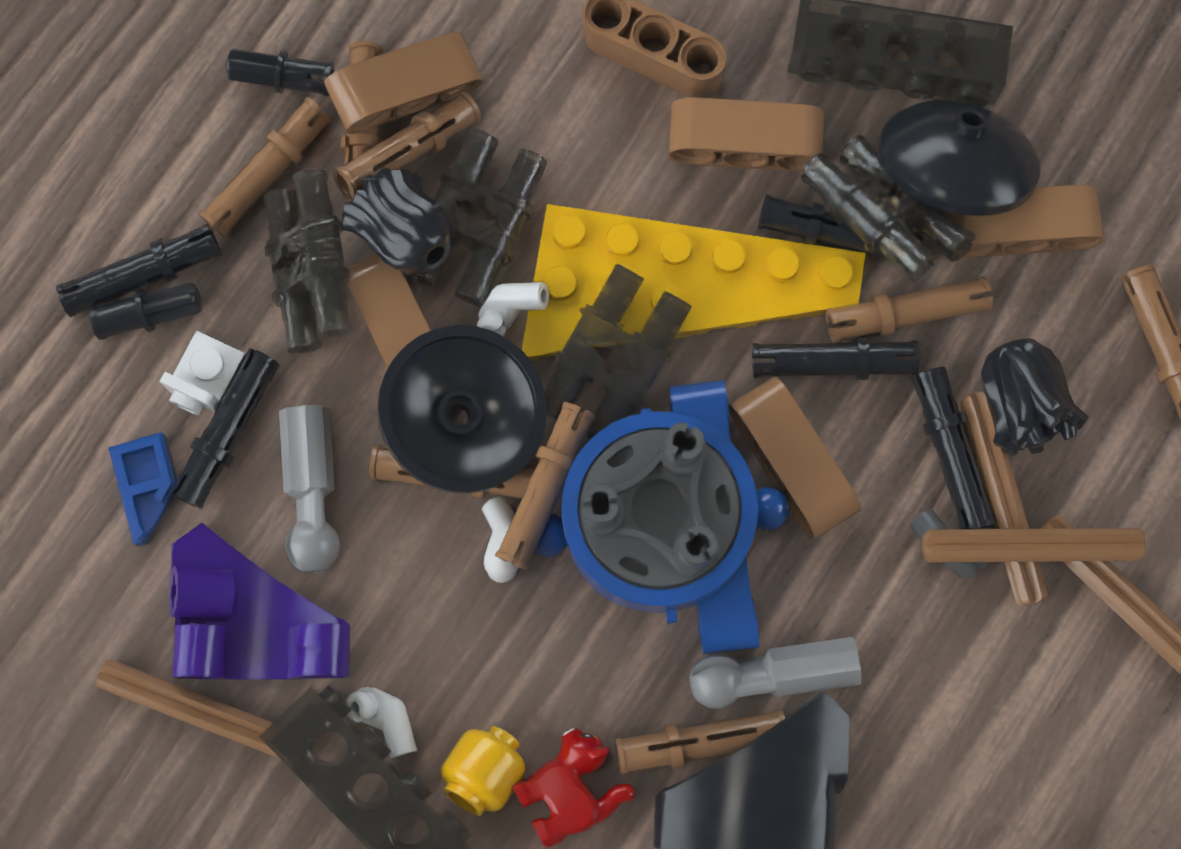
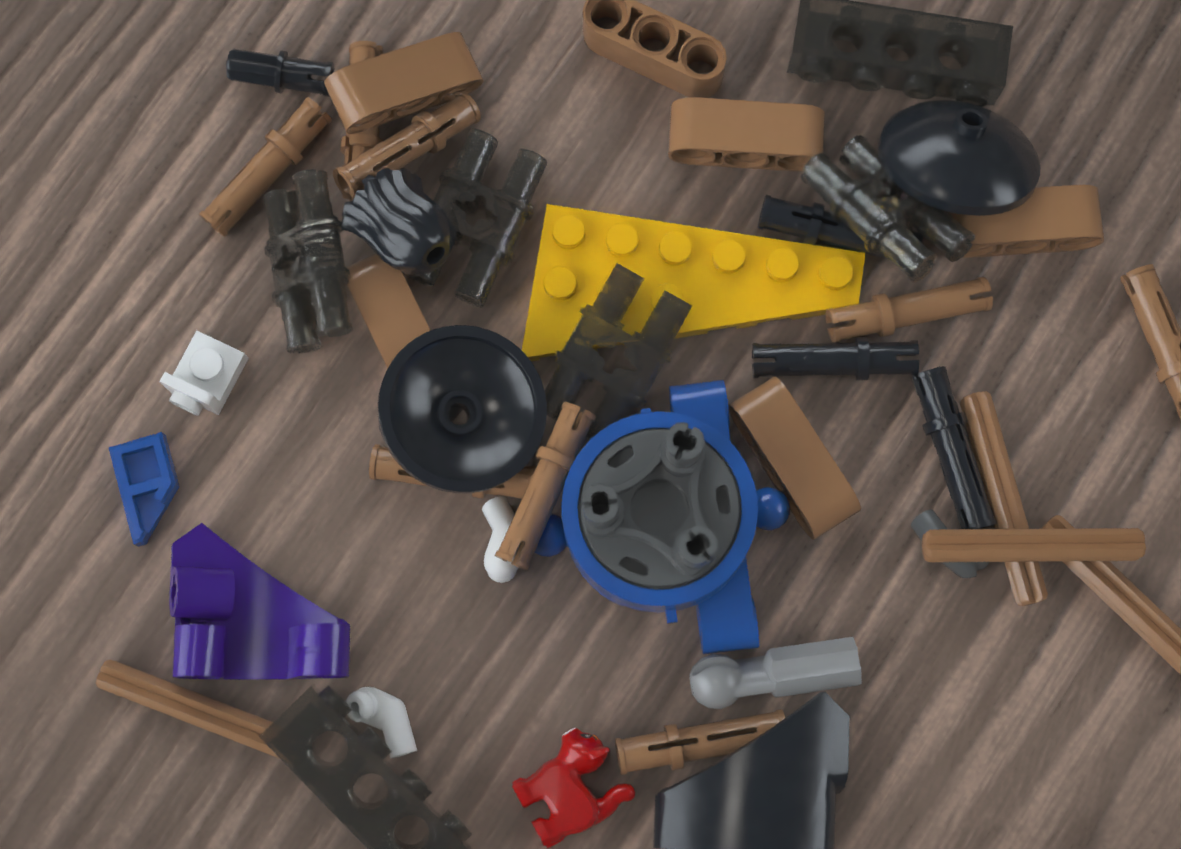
(141, 269): black pin -> none
(145, 310): black axle -> none
(219, 439): black pin -> none
(308, 478): light grey piece -> none
(482, 770): yellow head -> none
(507, 301): white arm -> none
(1029, 397): black piece -> none

